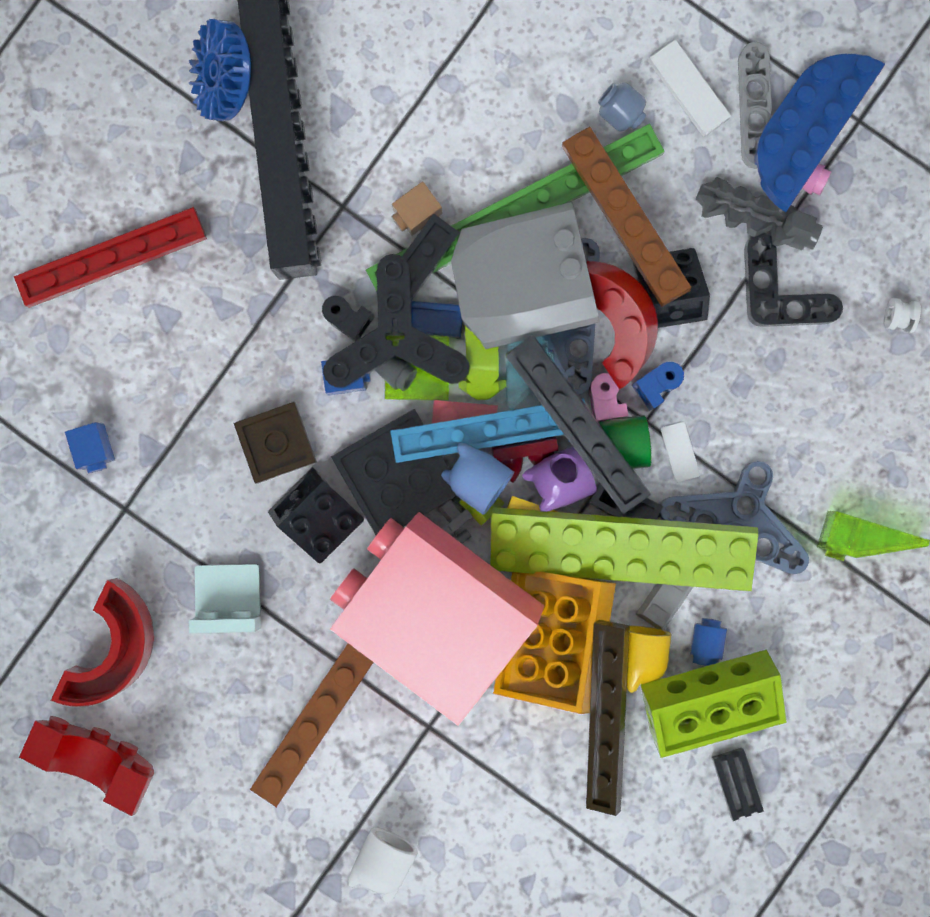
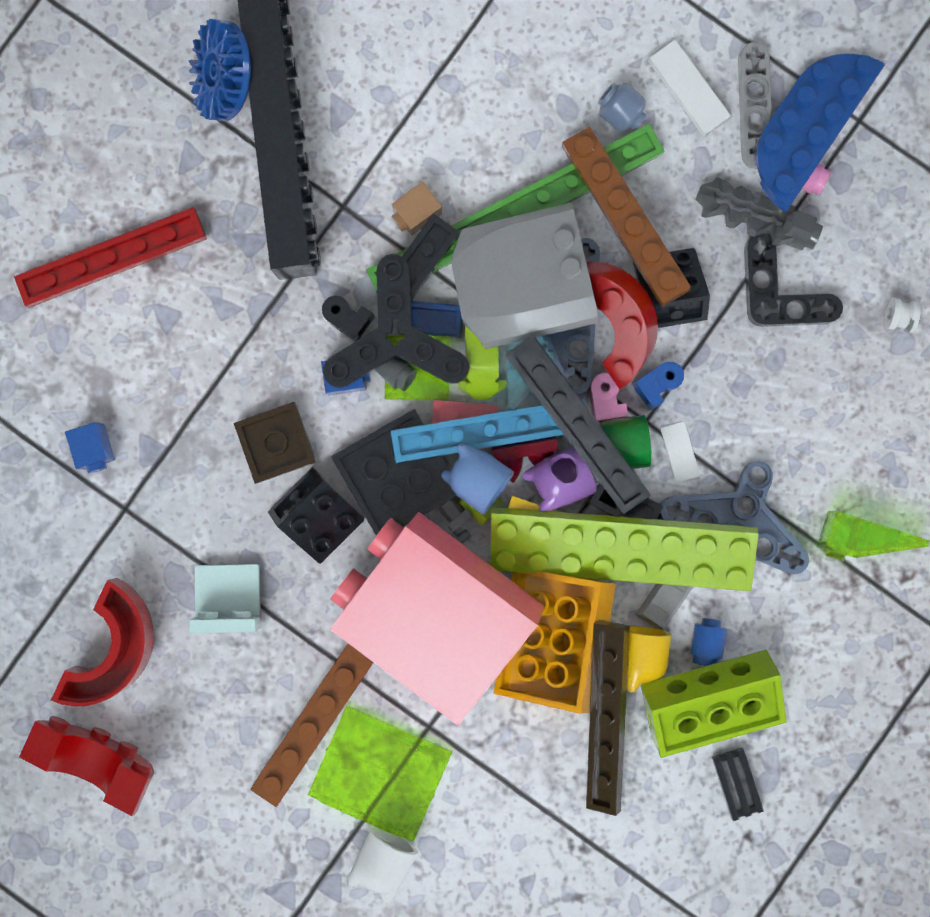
(379, 773): none -> clear neon green piece

